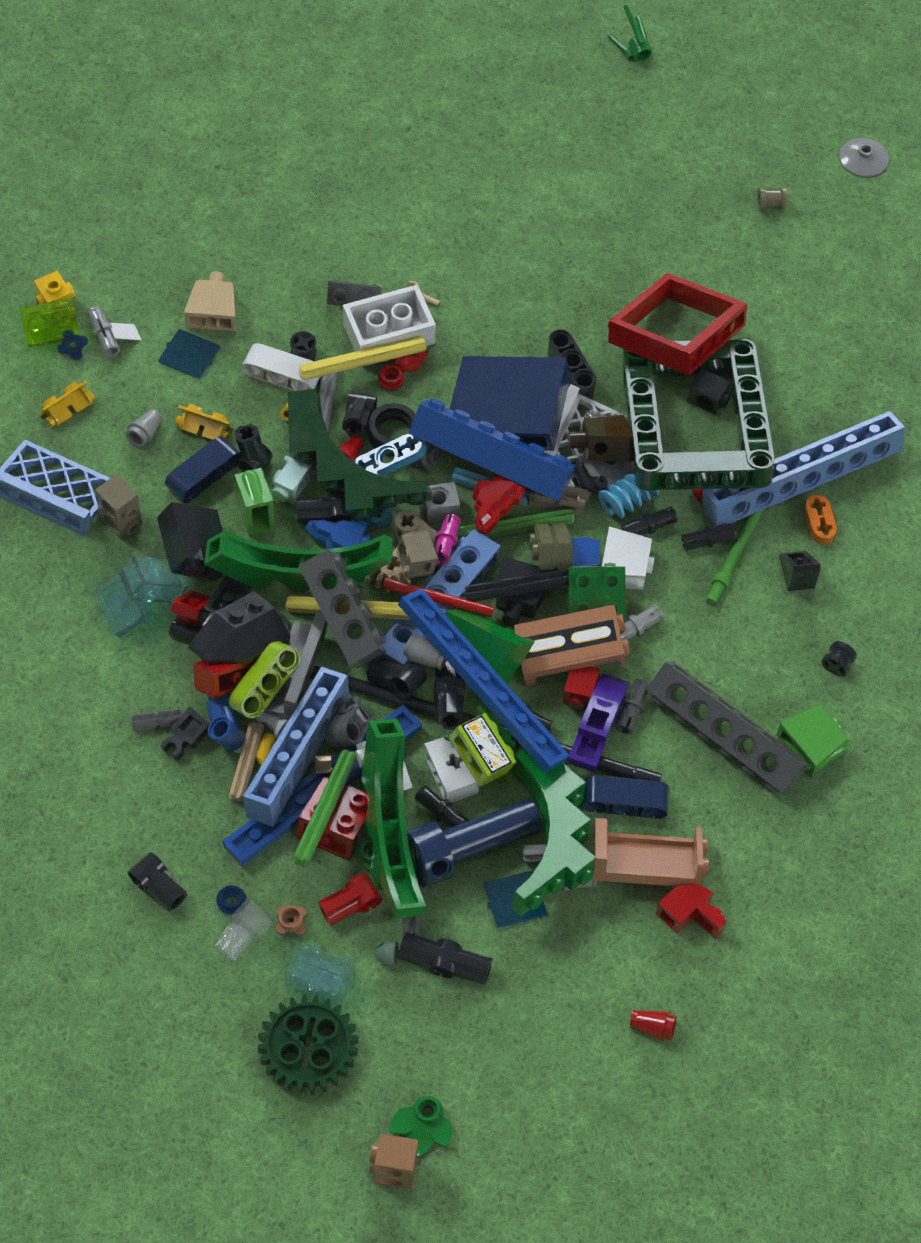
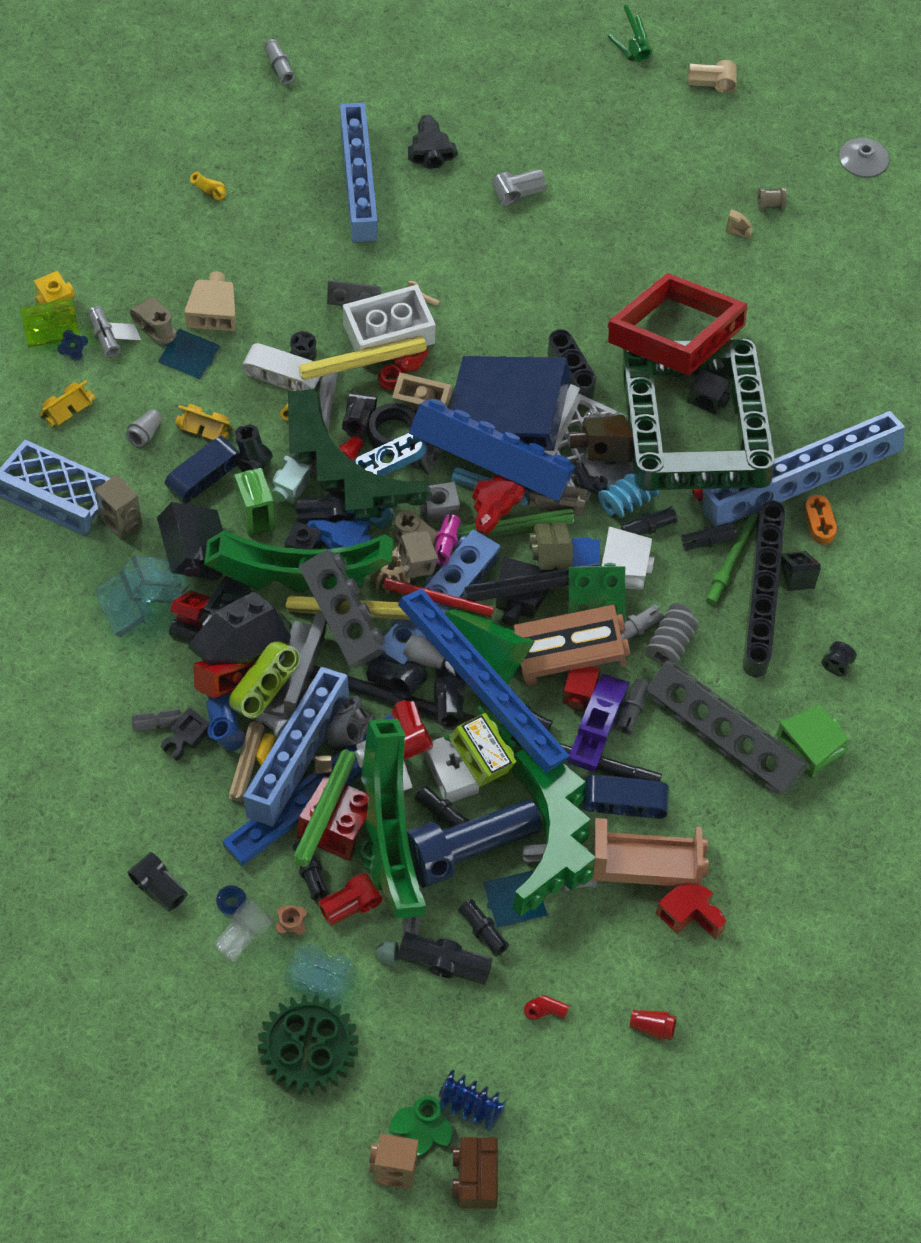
(154, 320): none -> dark tan piece
(208, 186): none -> yellow arm
(279, 61): none -> light grey pin
(304, 537): none -> black brick
(313, 877): none -> black pin
(358, 172): none -> medium blue brick
(415, 390): none -> tan brick
(417, 737): none -> red piece
(431, 145): none -> black rock
(471, 1101): none -> clear blue piece
(477, 1172): none -> reddish brown brick
(483, 927): none -> black pin
(511, 188): none -> light grey piece
(543, 1006): none -> red arm
(672, 634): none -> light grey piece
(721, 76): none -> tan piece
(739, 225): none -> tan tile
(764, 598): none -> black beam

